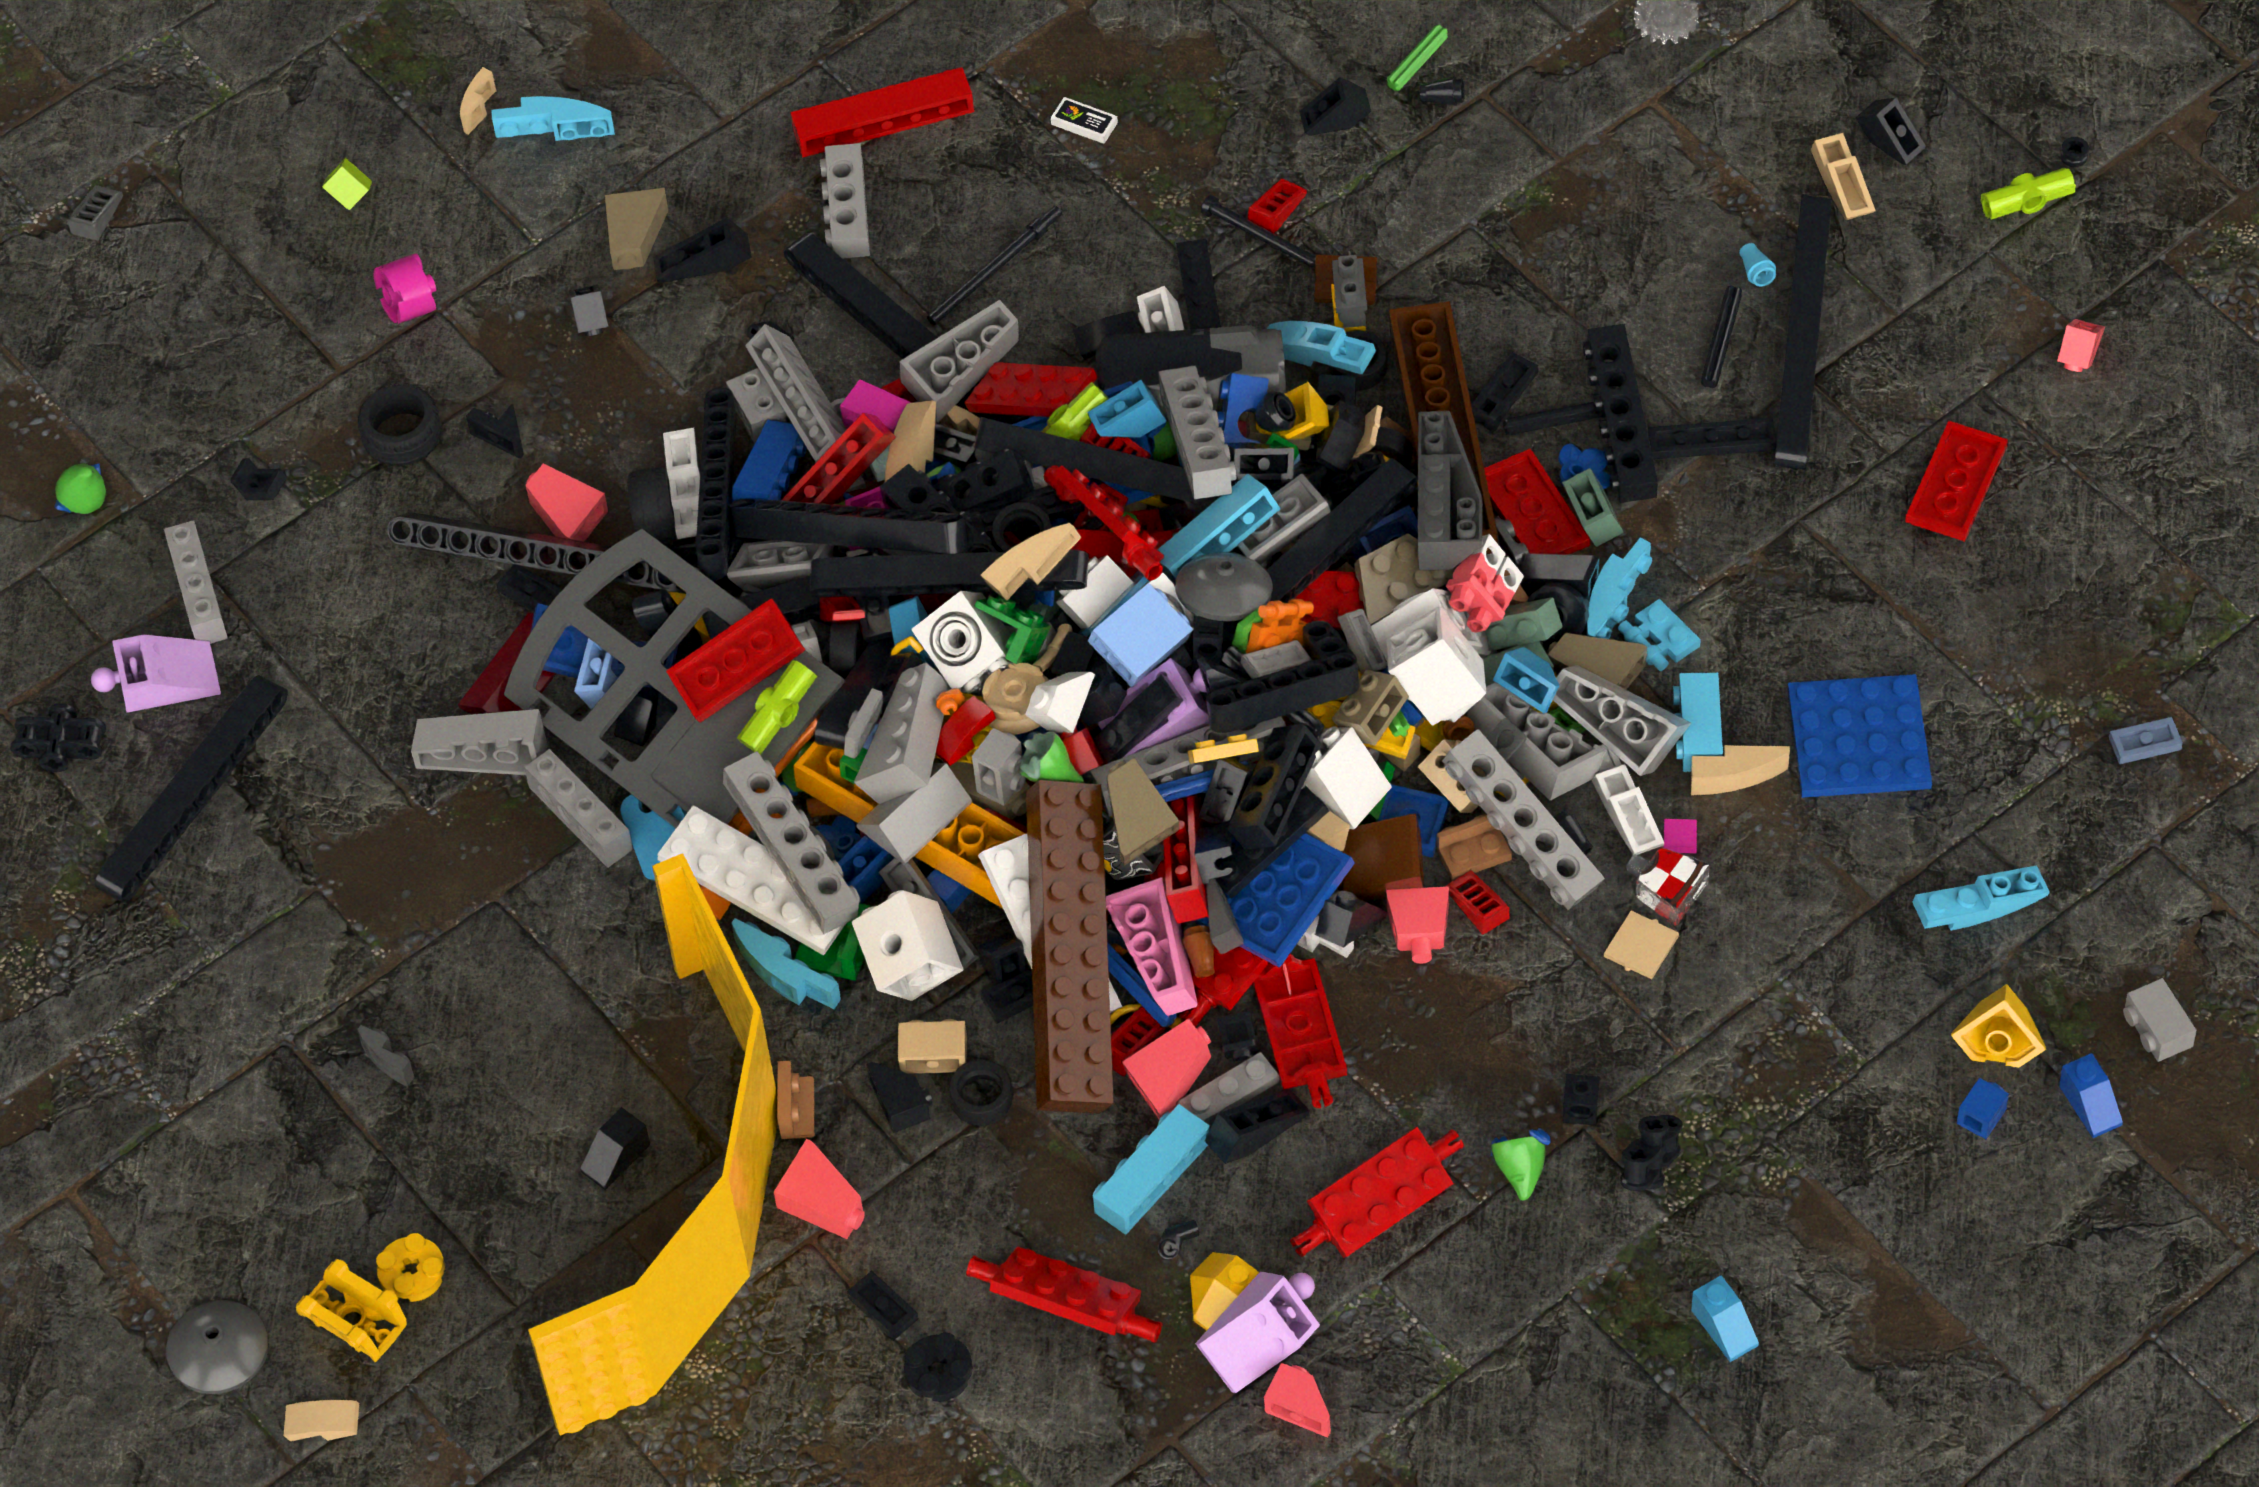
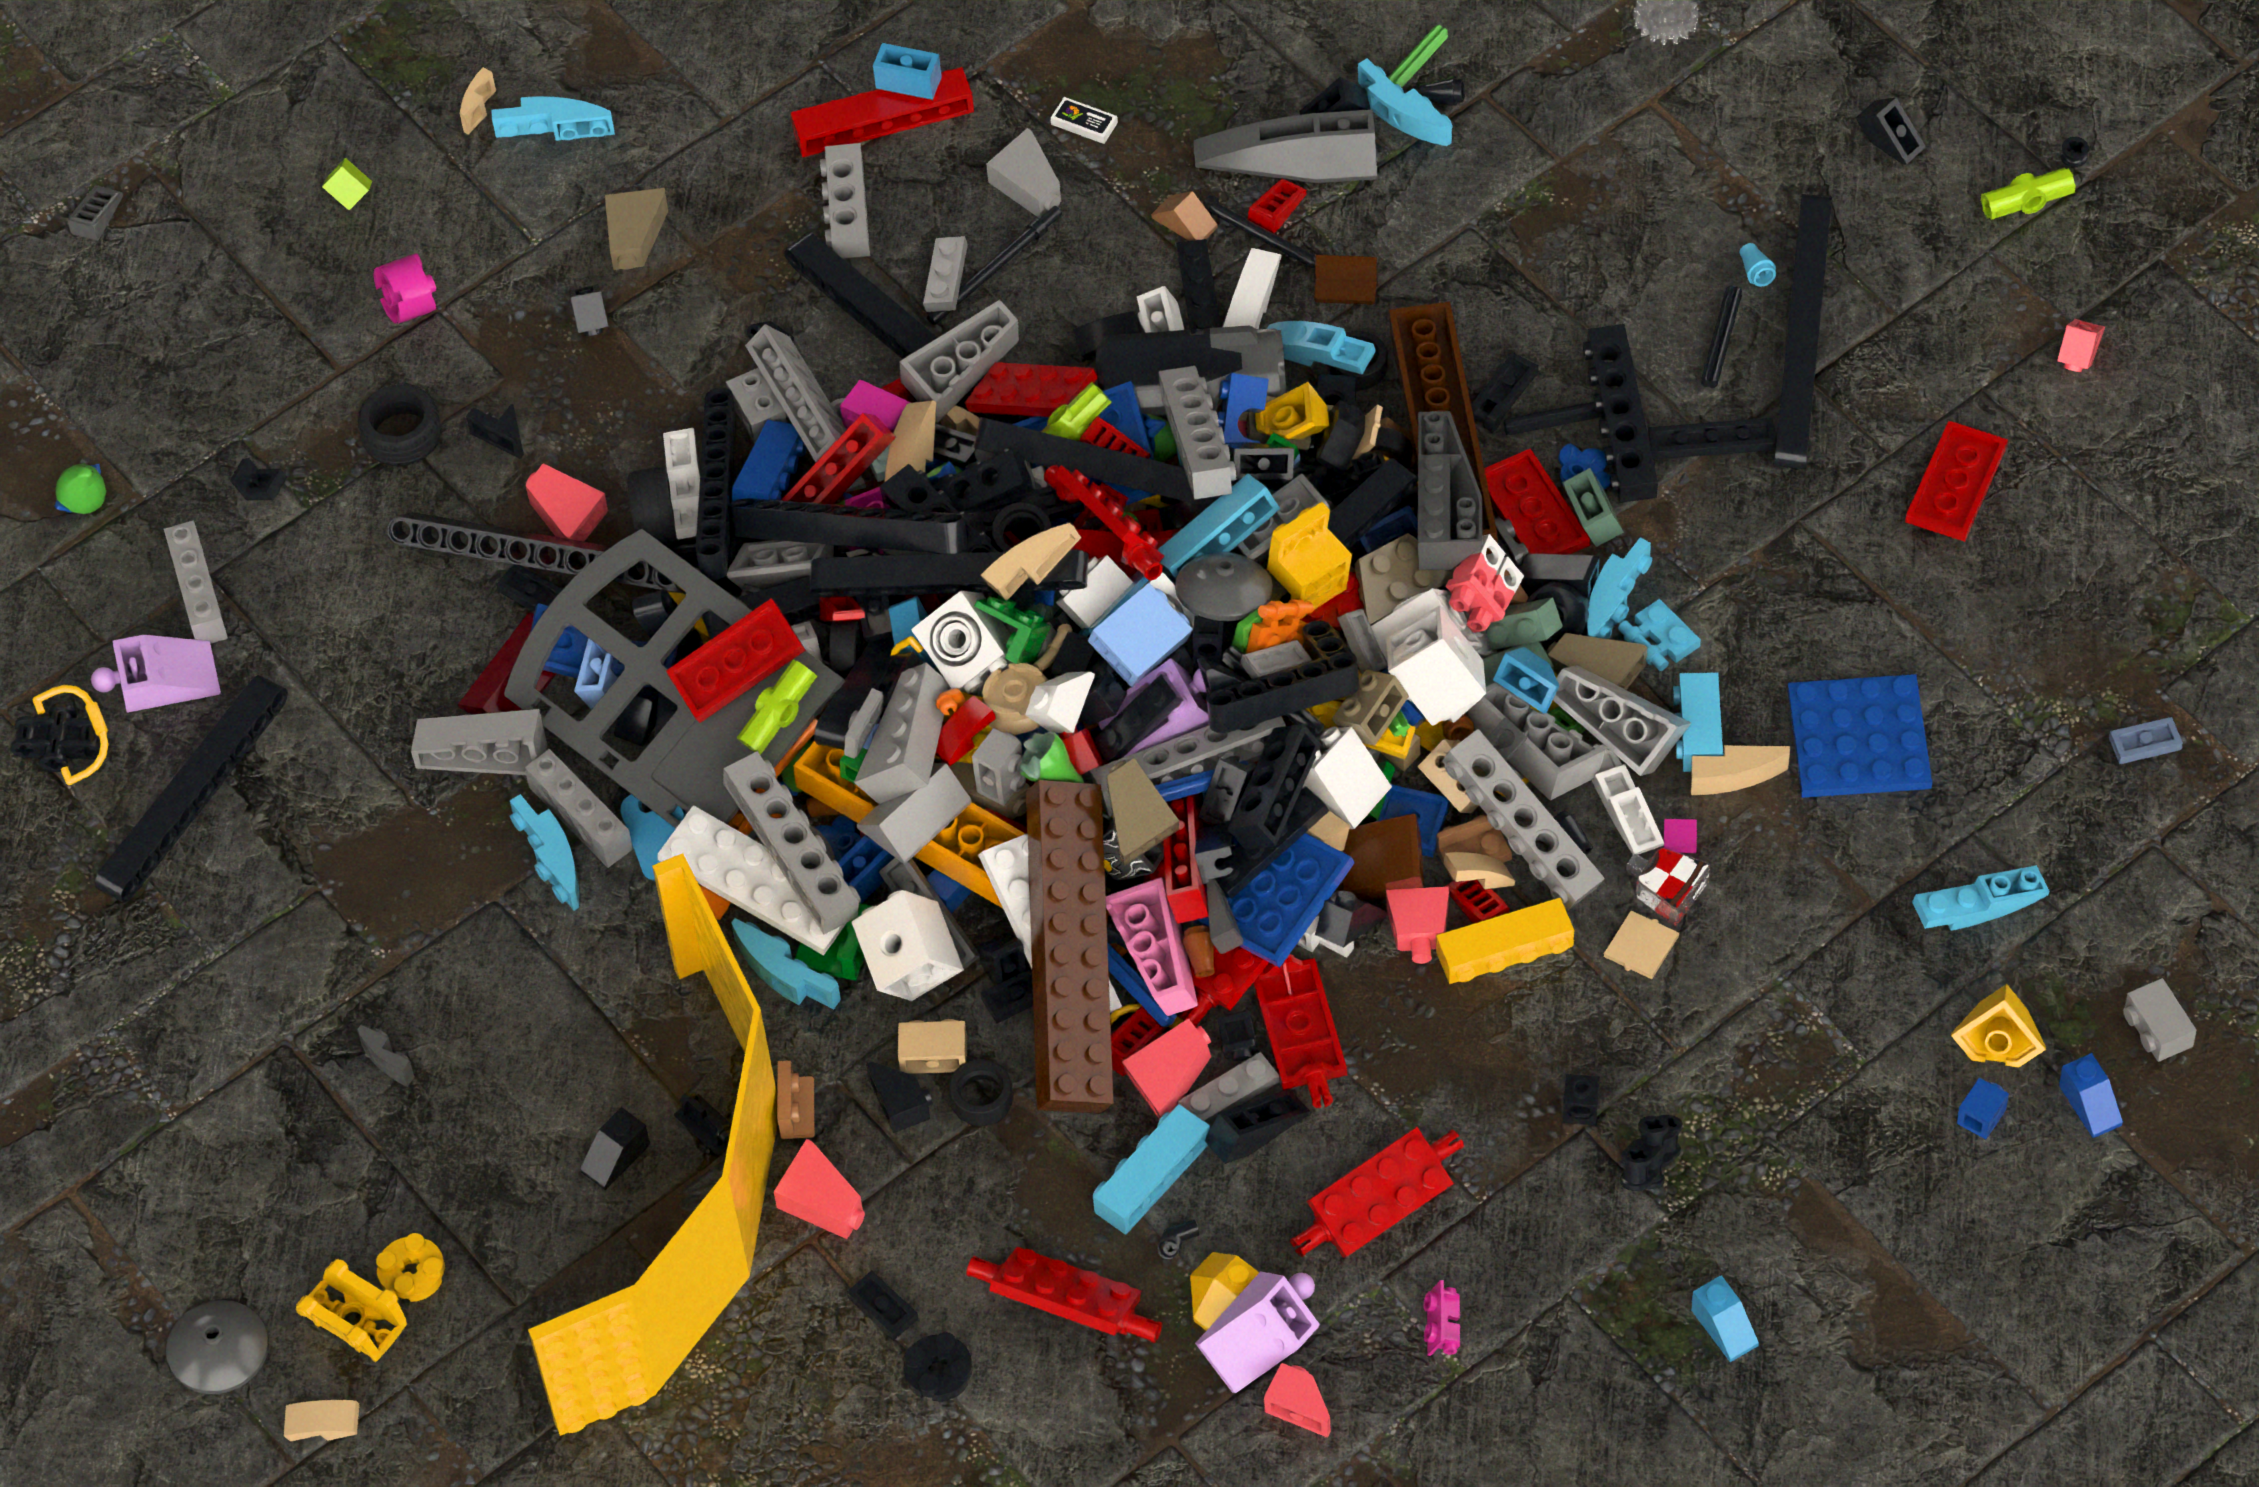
(97, 722): none -> yellow piece
(550, 848): none -> medium azure slope
(704, 253): black slope -> none
(704, 1122): none -> black hinge
(907, 71): none -> dark azure brick
(945, 274): none -> light grey plate
(1025, 175): none -> light grey slope
(1128, 413): dark azure slope -> none
(1185, 216): none -> medium nougat slope
(1209, 751): yellow plate -> none
(1253, 289): none -> white slope
(1275, 412): black cone -> none
(1296, 148): none -> dark grey wedge
(1309, 557): none -> yellow bracket
(1349, 293): dark grey hips -> none
(1405, 111): none -> medium azure slope
(1440, 1306): none -> dark pink hinge
(1474, 866): none -> tan slope
(1505, 941): none -> yellow brick
(1521, 1160): bright green hat -> none
(1842, 176): tan slope -> none

